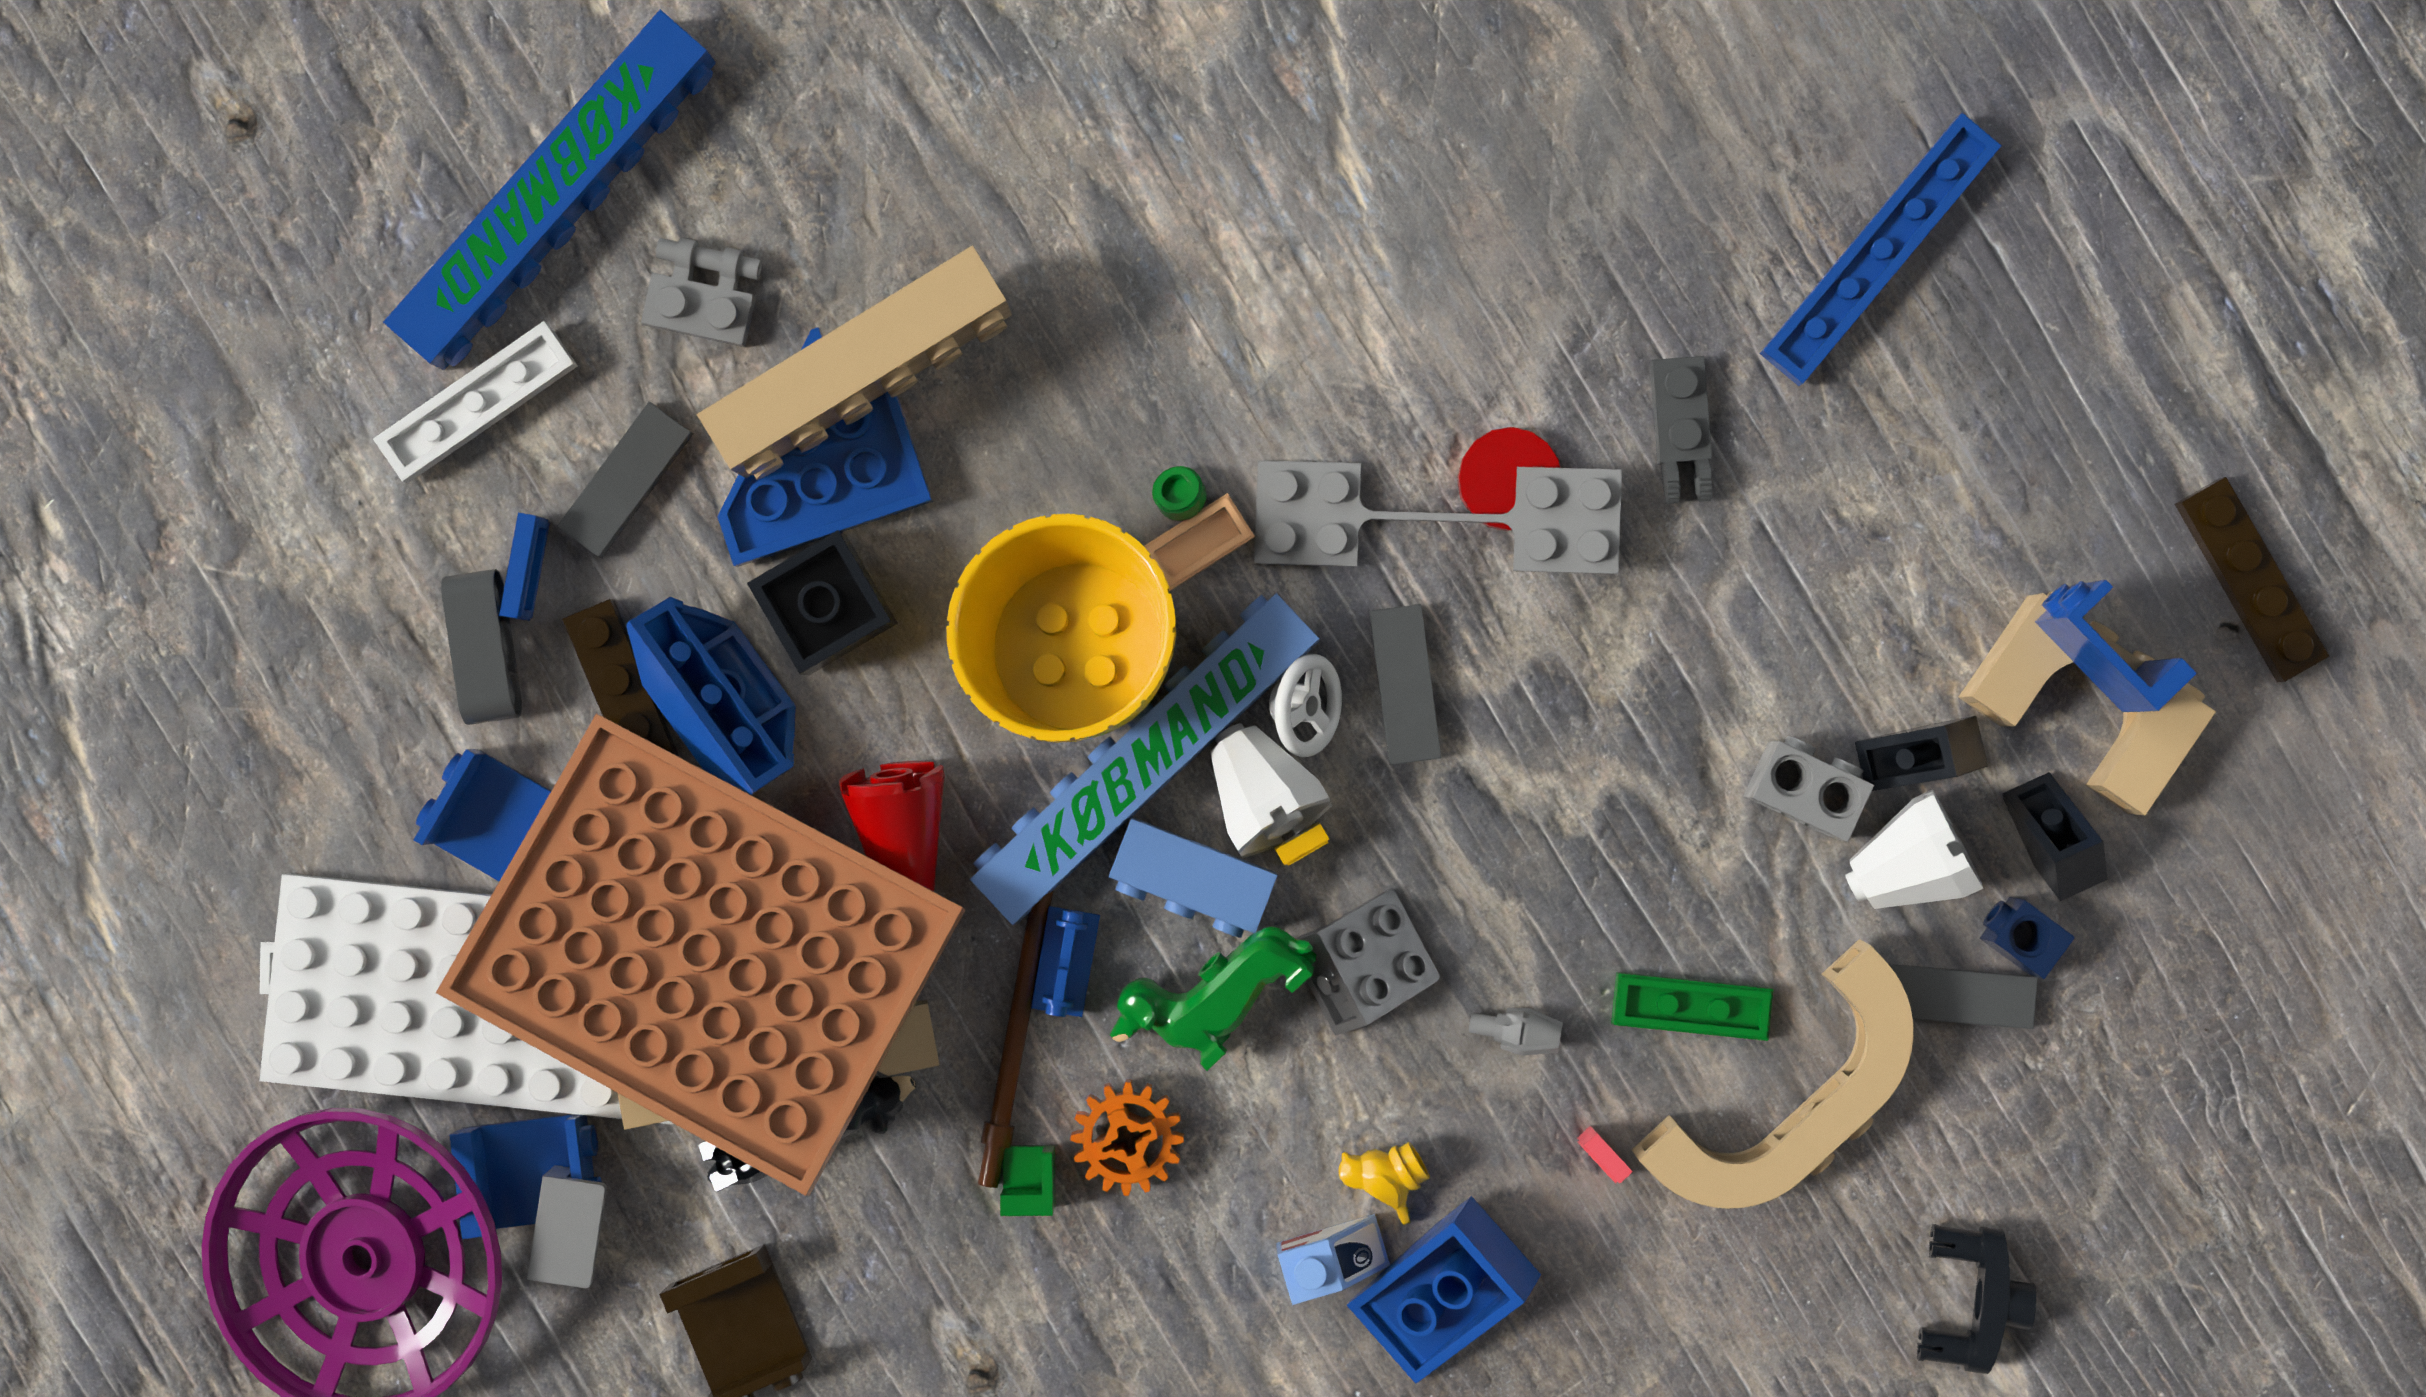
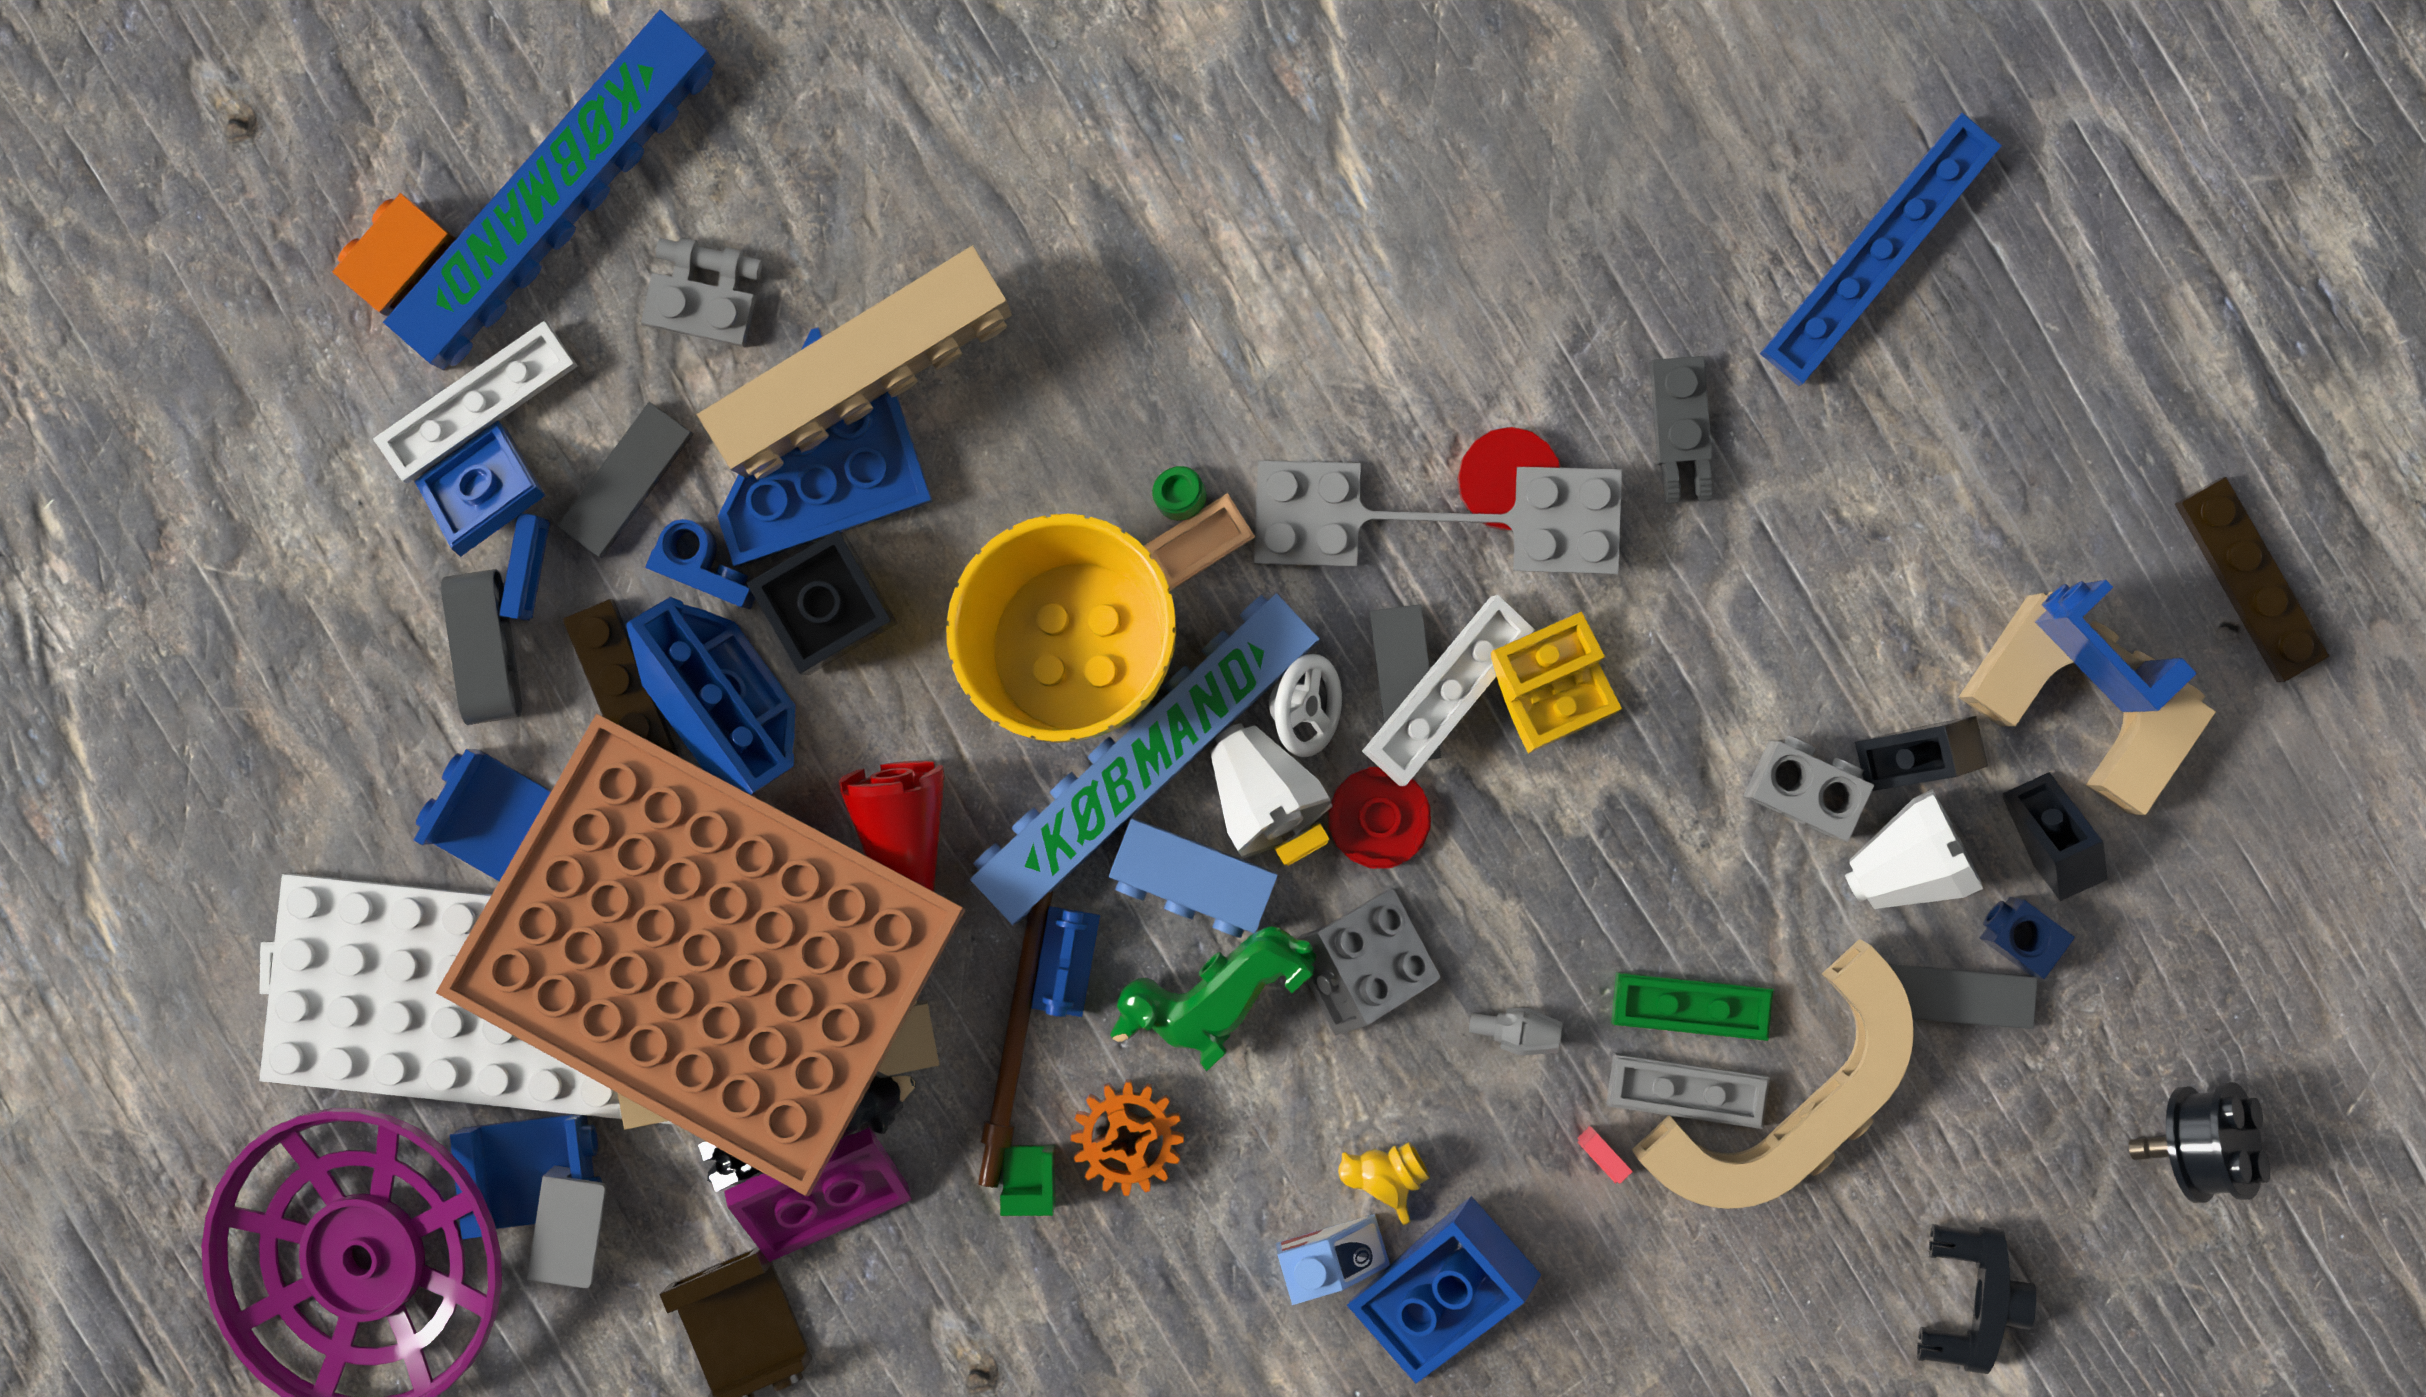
(392, 253): none -> orange brick
(479, 488): none -> blue tile
(696, 572): none -> blue plate
(851, 1189): none -> magenta plate
(1378, 819): none -> red tile
(1445, 692): none -> white plate
(1554, 682): none -> yellow slope
(1688, 1091): none -> light grey tile
(2211, 1143): none -> black wheel

